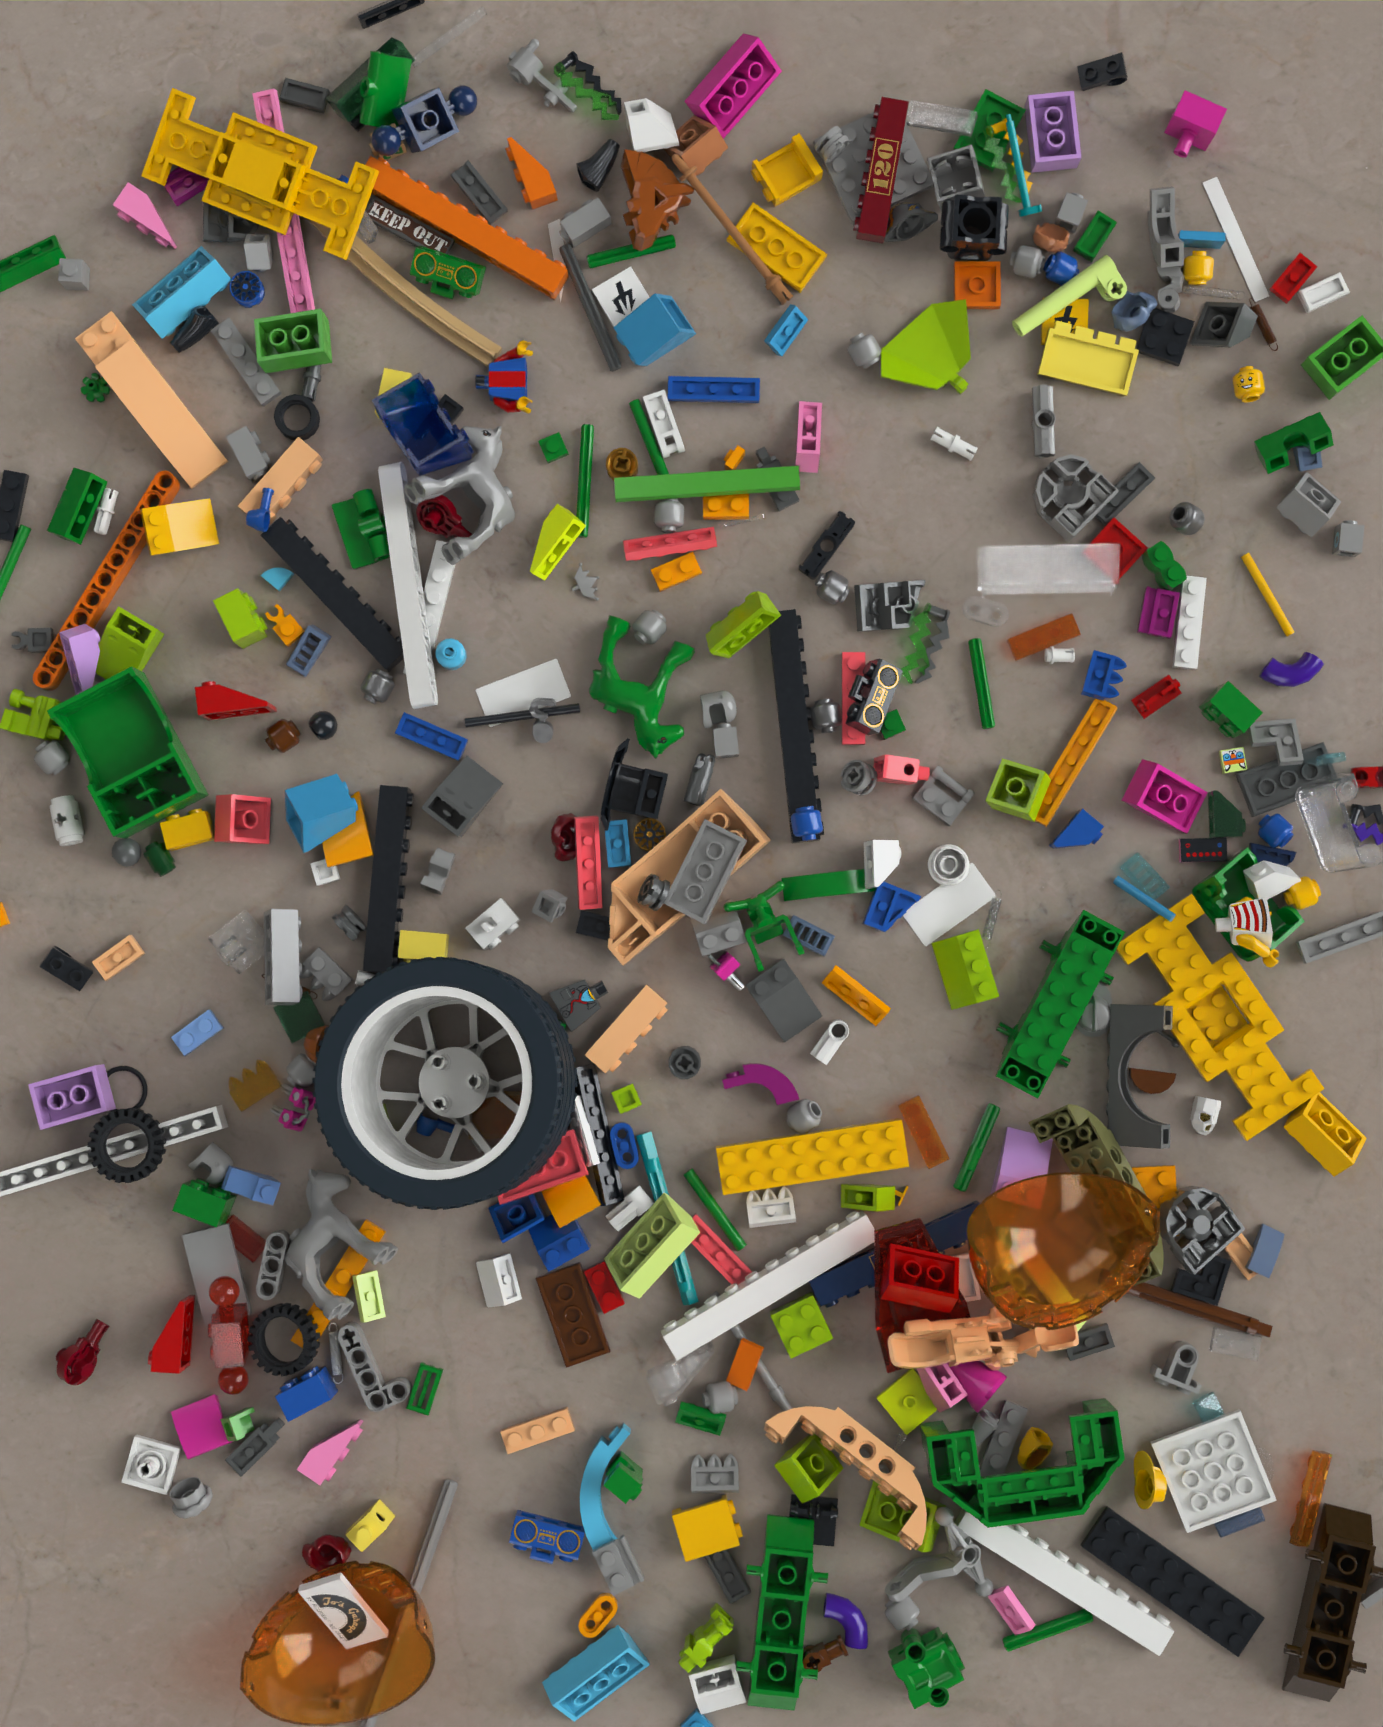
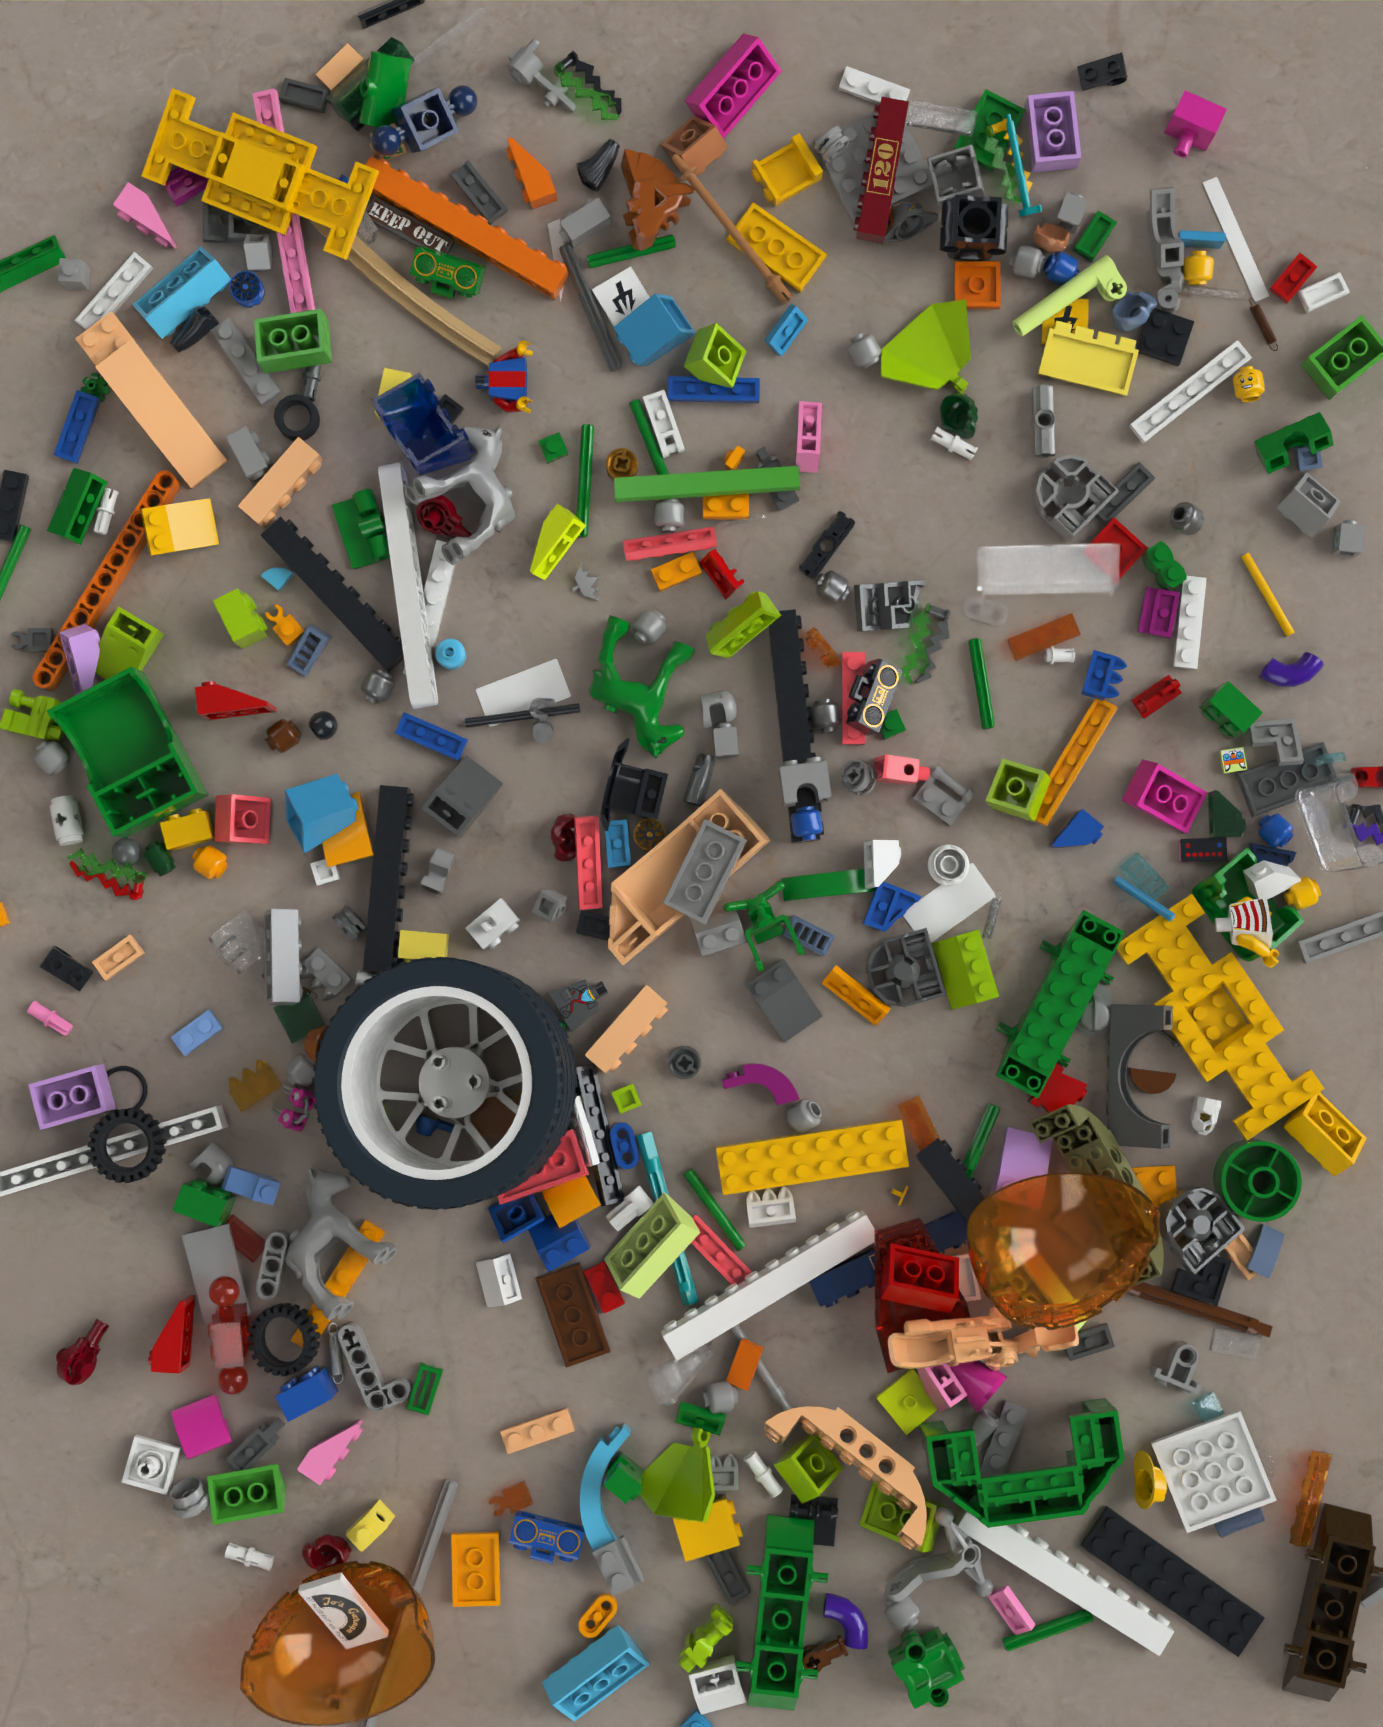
(50, 1018): none -> bright pink axle
(77, 426): none -> blue plate
(99, 872): none -> piece
(115, 291): none -> white tile
(209, 862): none -> light orange head
(238, 1424): bright green panel -> none
(246, 1494): none -> bright green slope
(249, 1556): none -> white pin
(260, 518): blue bar -> none
(340, 67): none -> light nougat tile
(368, 1296): yellowish green plate -> none
(476, 1569): none -> light orange plate
(515, 1497): none -> clear orange plate
(649, 126): white slope -> none
(653, 892): dark grey wheel -> none
(681, 1481): none -> lime panel
(715, 356): none -> lime slope
(720, 574): none -> red plate
(724, 968): dark pink piece -> none
(763, 1474): none -> white pin
(801, 1325): lime brick -> none
(810, 774): none -> light grey piece
(828, 655): none -> clear orange plate
(828, 1043): white piece -> none
(868, 1197): lime slope -> none
(870, 87): none -> white plate
(909, 974): none -> dark grey connector
(951, 1177): none -> black brick
(959, 415): none -> dark green hair
(1034, 1448): yellow rock -> none
(1059, 1091): none -> red hips
(1190, 392): none -> white plate
(1223, 324): dark grey slope -> none
(1235, 1173): none -> green piece

